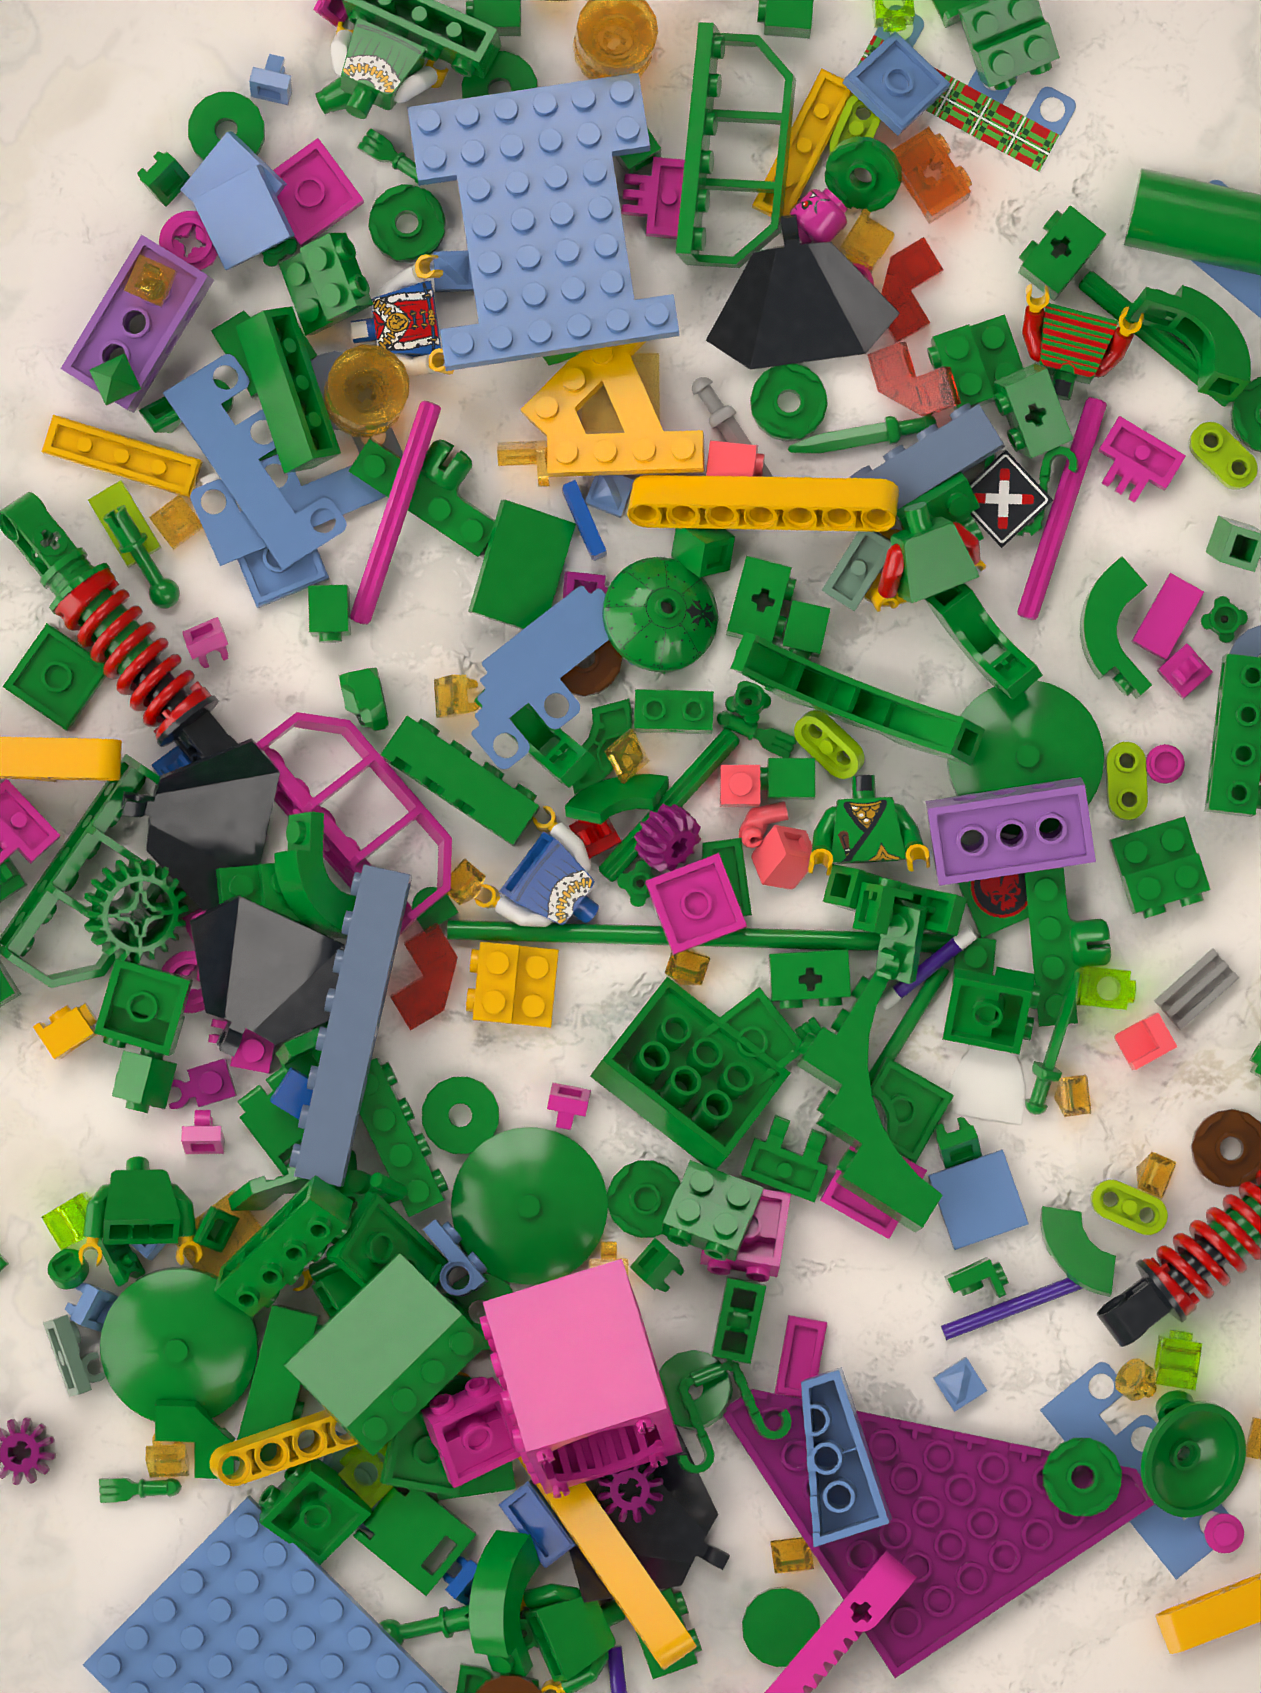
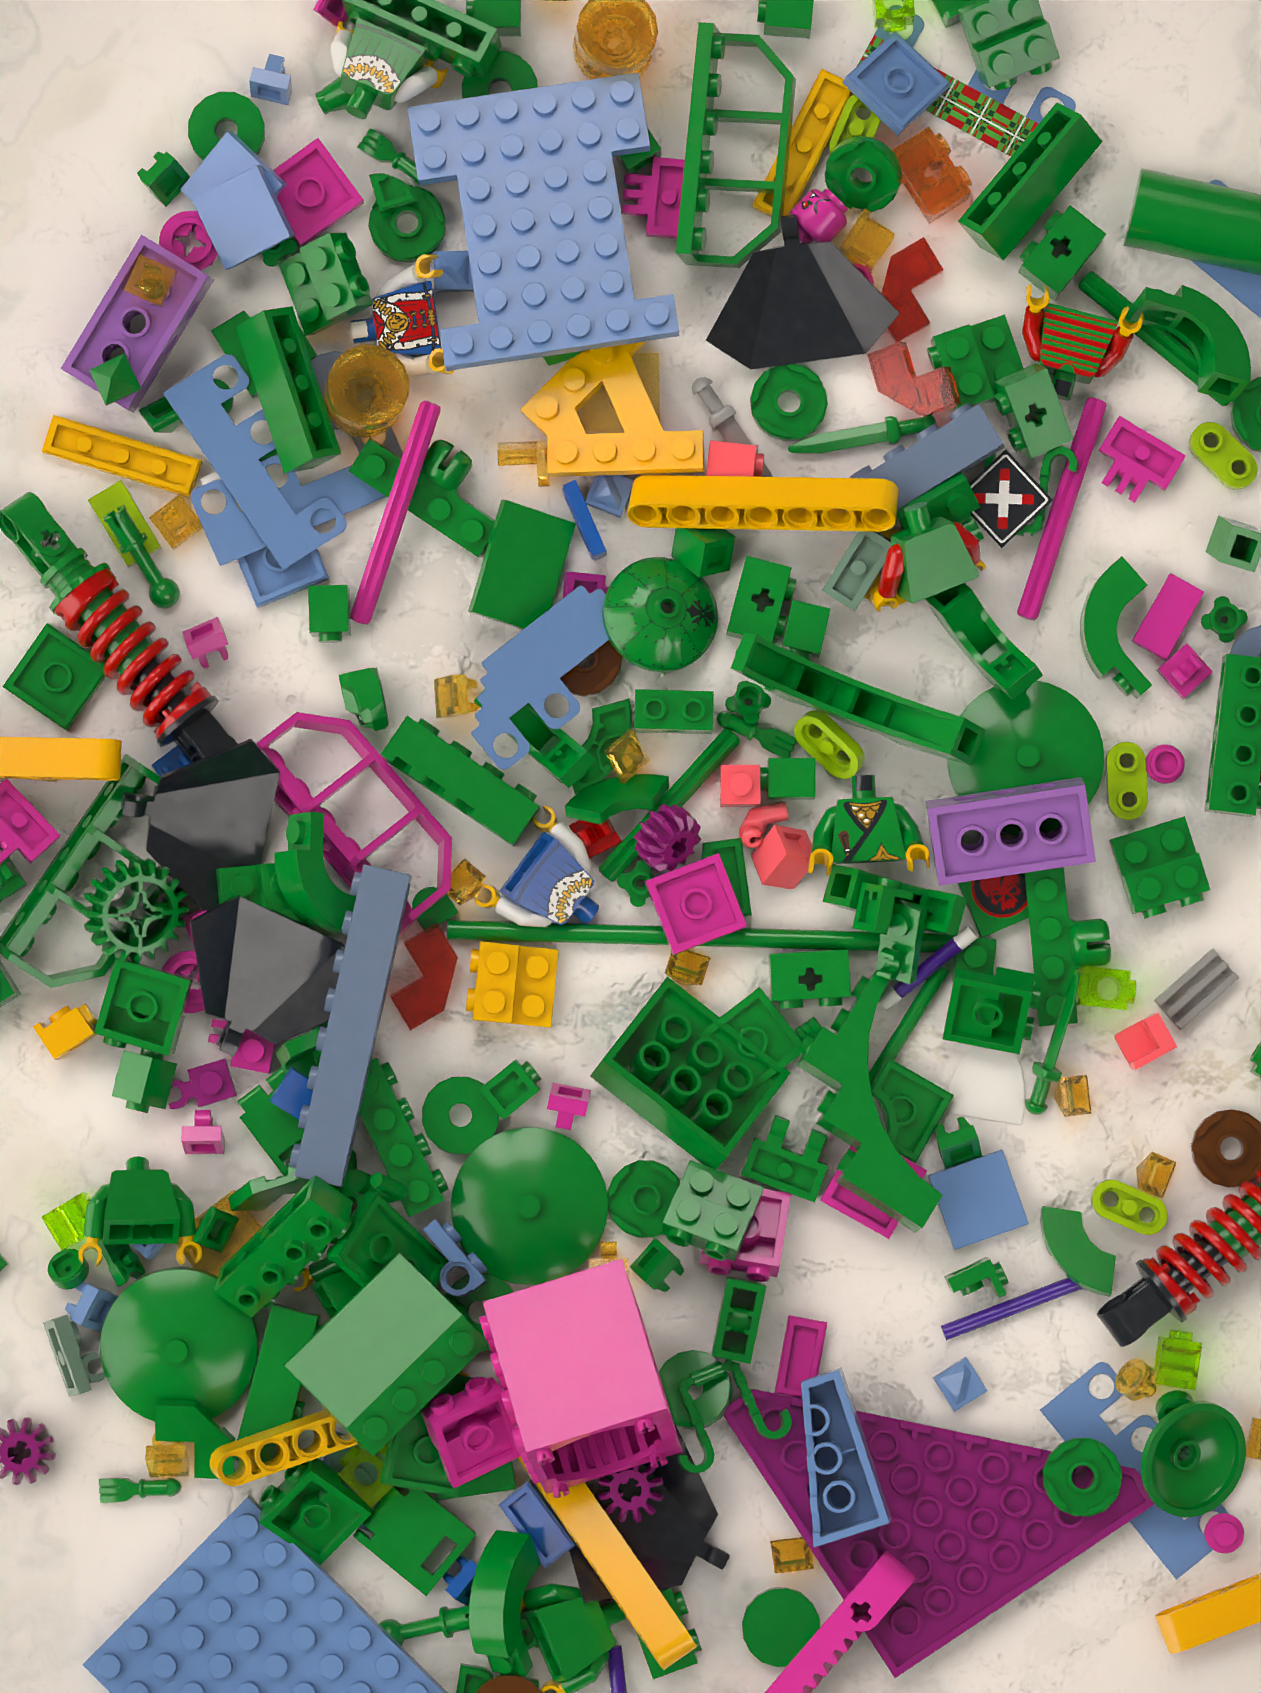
(391, 192): none -> green tile
(511, 1087): none -> green bracket
(1030, 181): none -> green brick

